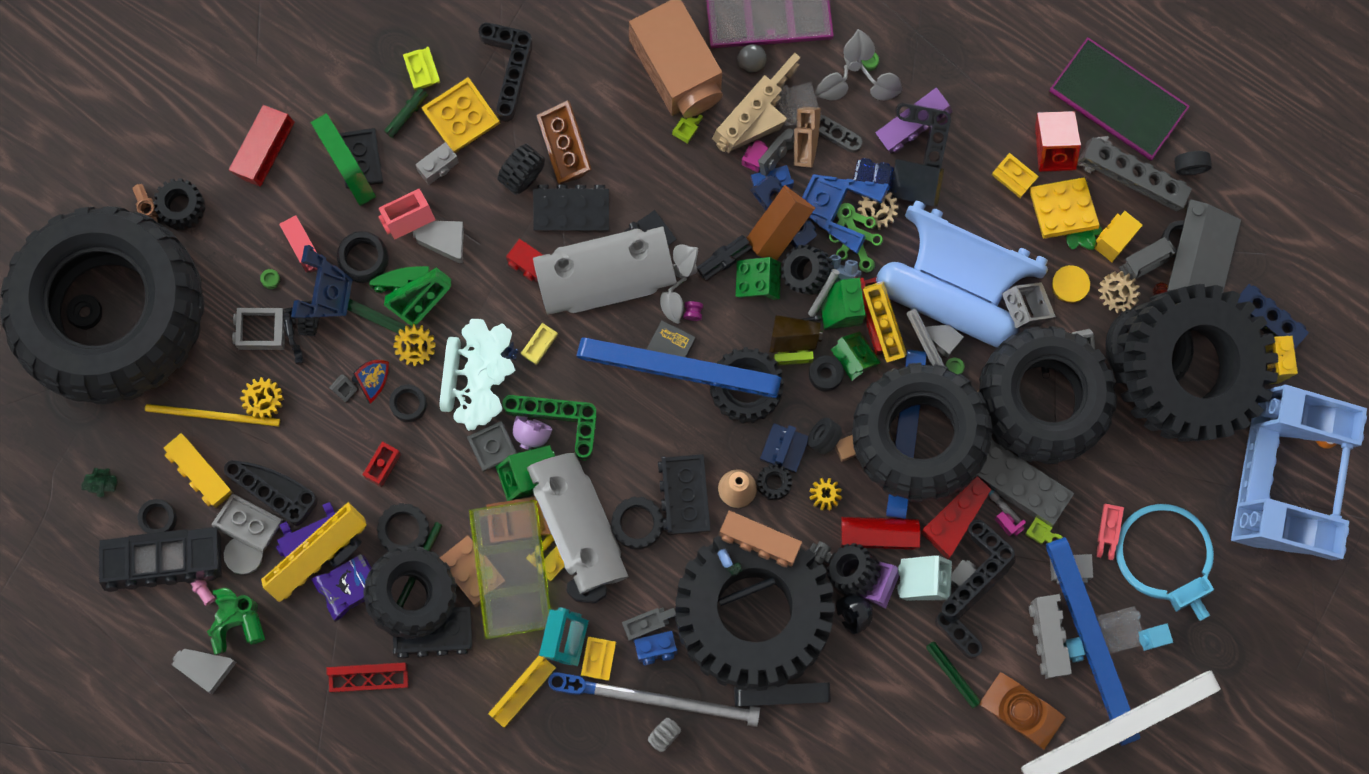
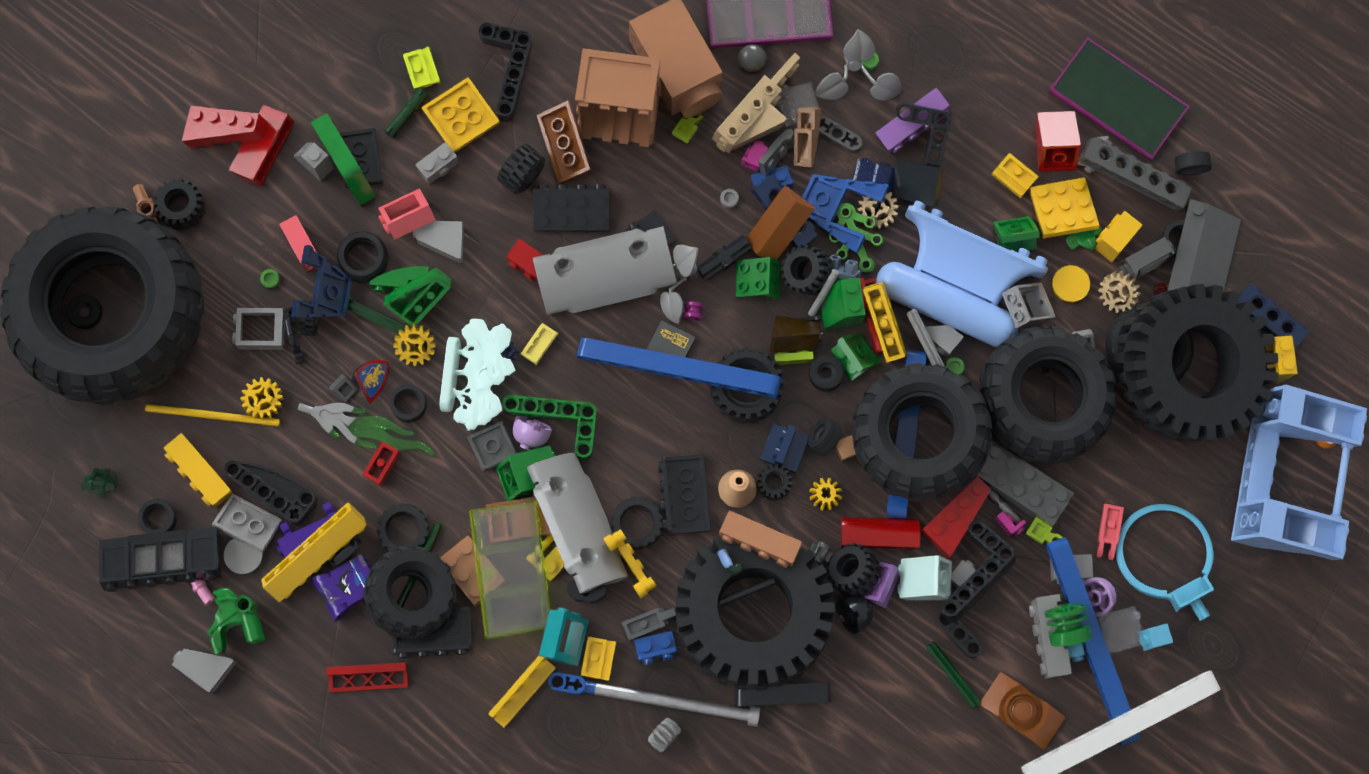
(218, 126): none -> wedge
(314, 160): none -> light grey slope
(360, 427): none -> clear neon green piece
(617, 541): none -> yellow plate
(618, 97): none -> nougat container
(729, 198): none -> light grey tile
(1017, 233): none -> green bracket
(1067, 620): none -> green wheel
(1101, 595): none -> lavender cylinder

